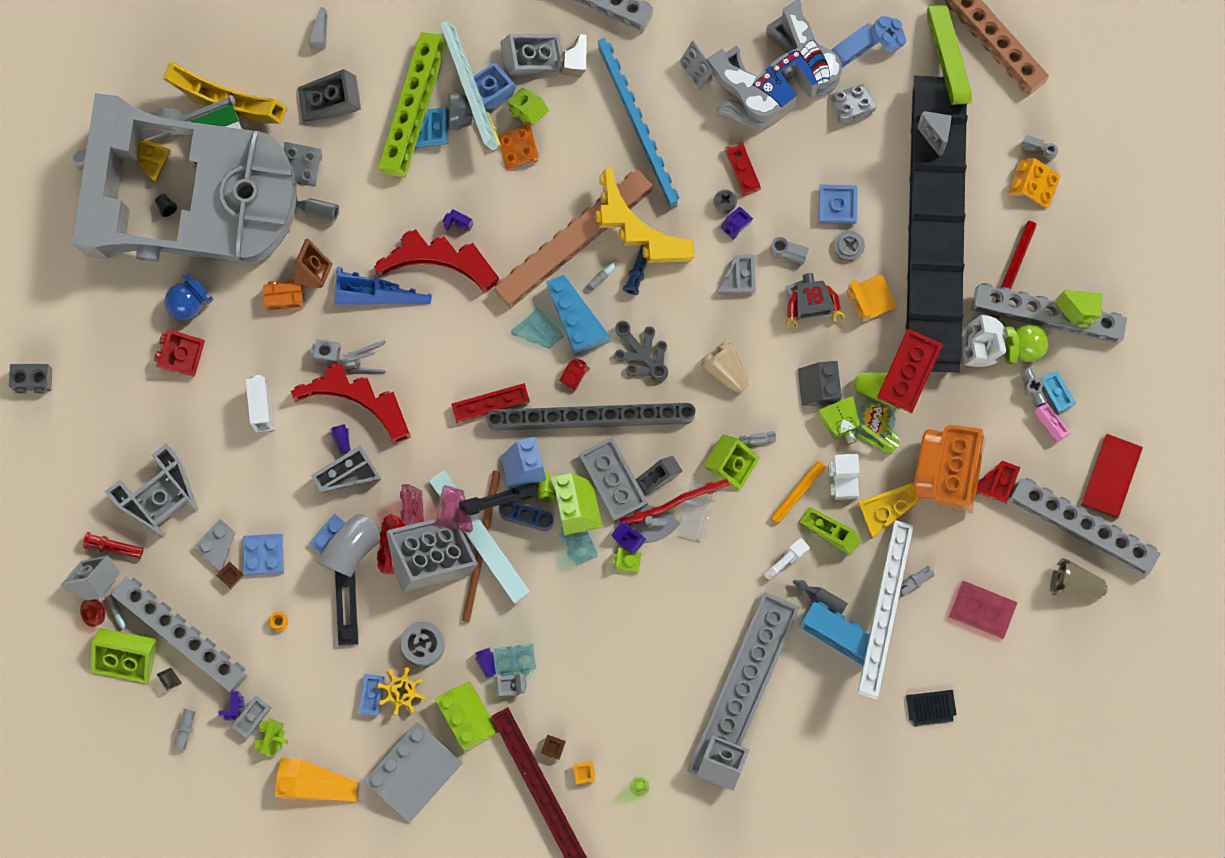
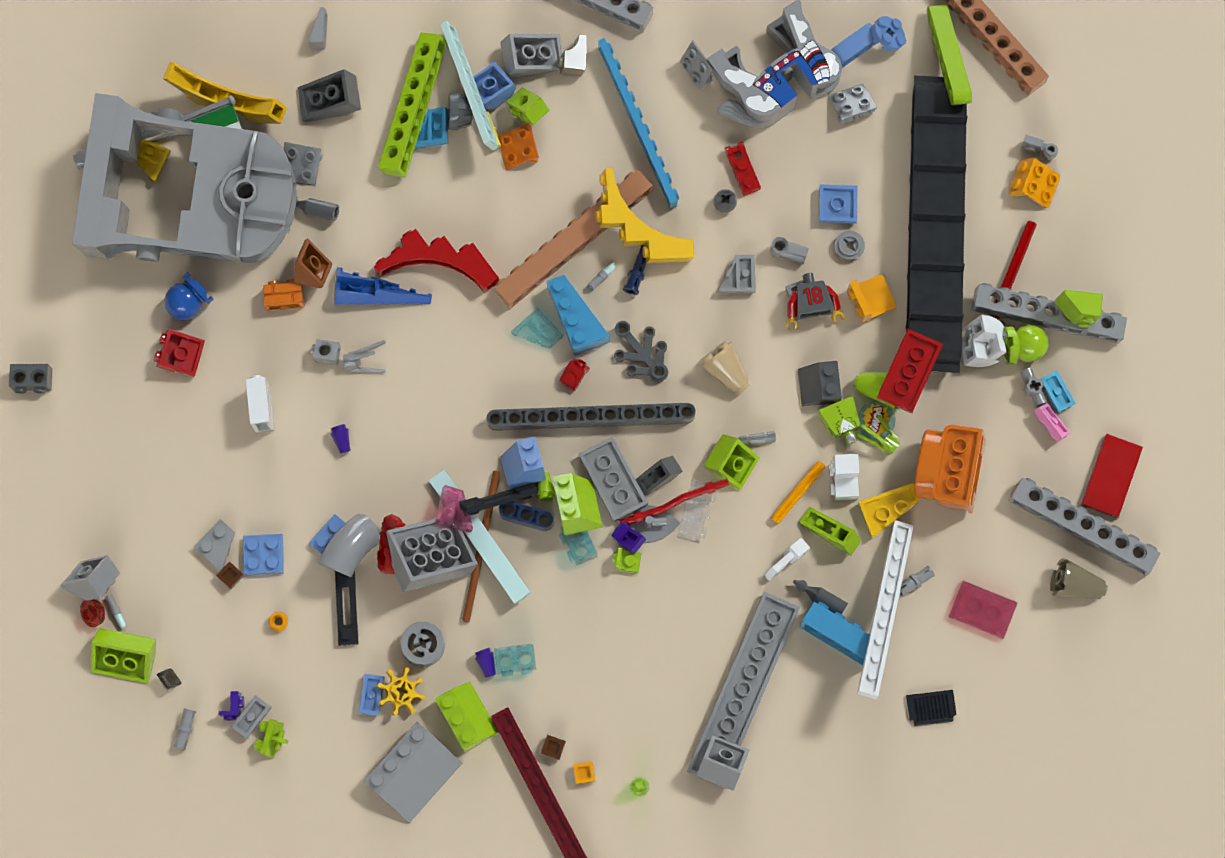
(104, 544): red pin -> none
(124, 594): light grey brick -> none
(159, 496): light grey wedge -> none
(165, 205): black piece -> none
(308, 781): light orange wedge -> none
(346, 471): light grey wedge -> none
(360, 391): red arch -> none
(412, 505): clear pink plate -> none
(460, 220): dark purple bracket -> none
(482, 404): red plate -> none
(510, 685): light grey bracket -> none
(736, 222): dark purple bracket -> none
(935, 129): light grey slope -> none
(999, 482): red wing -> none

